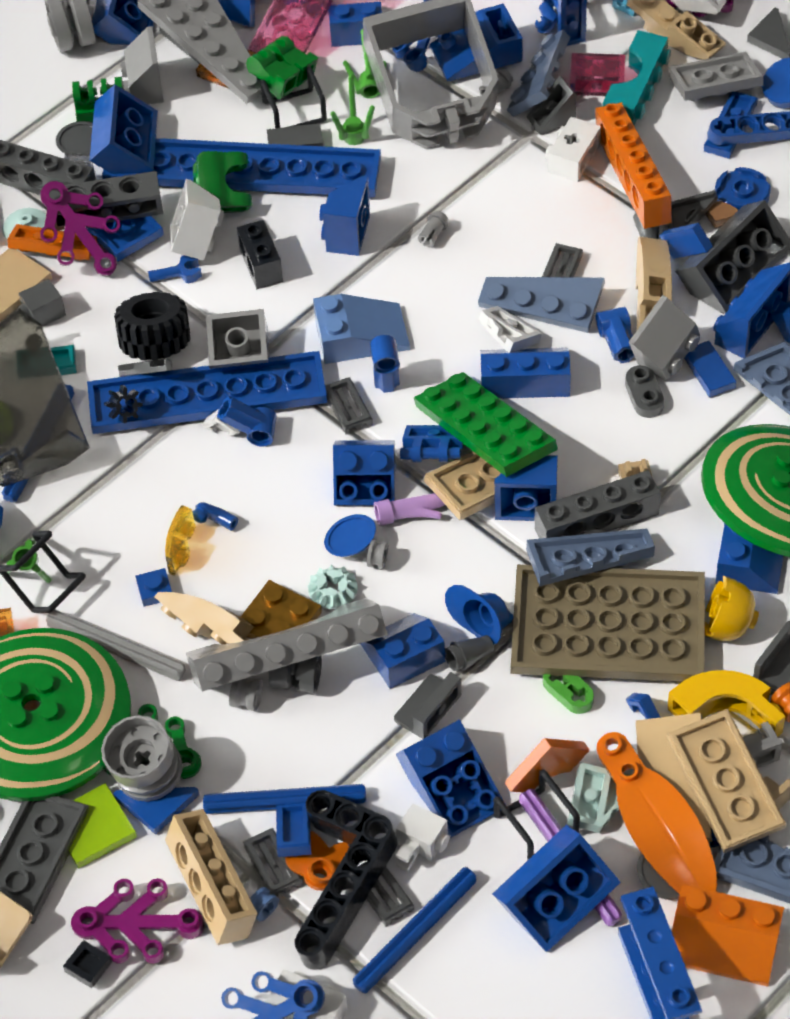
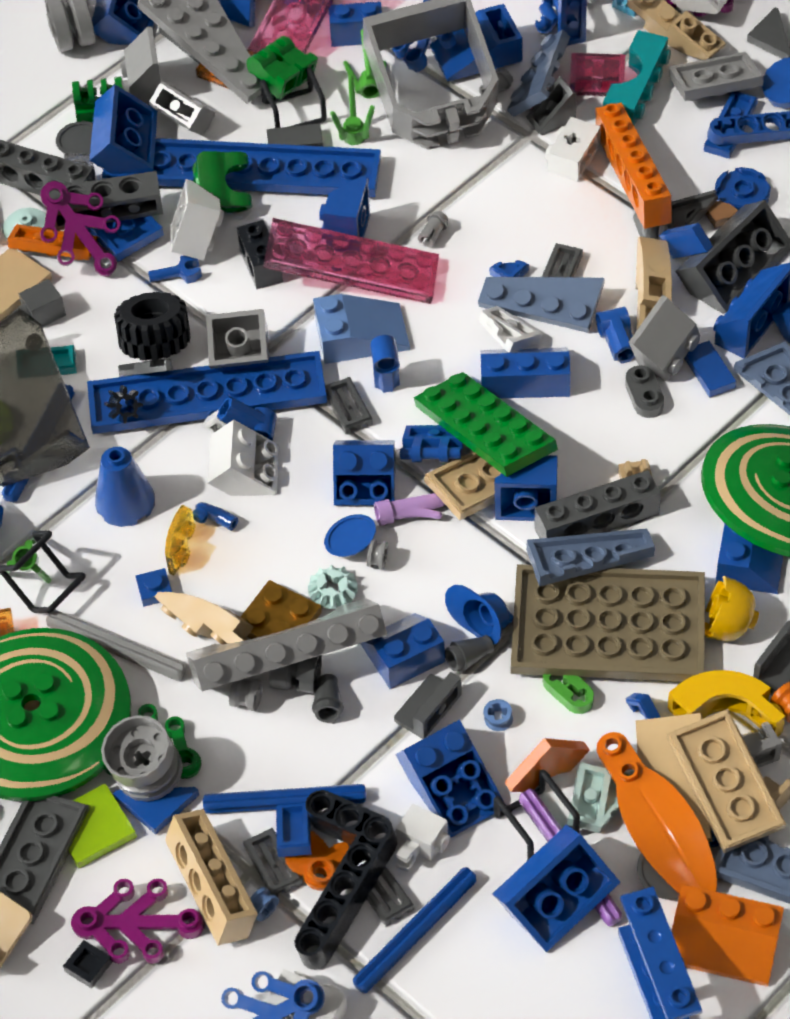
(122, 489): none -> blue cone
(182, 108): none -> light grey brick
(242, 461): none -> white slope
(327, 701): none -> dark grey cone
(351, 261): none -> clear pink plate
(489, 713): none -> medium blue bush
(511, 269): none -> blue tile

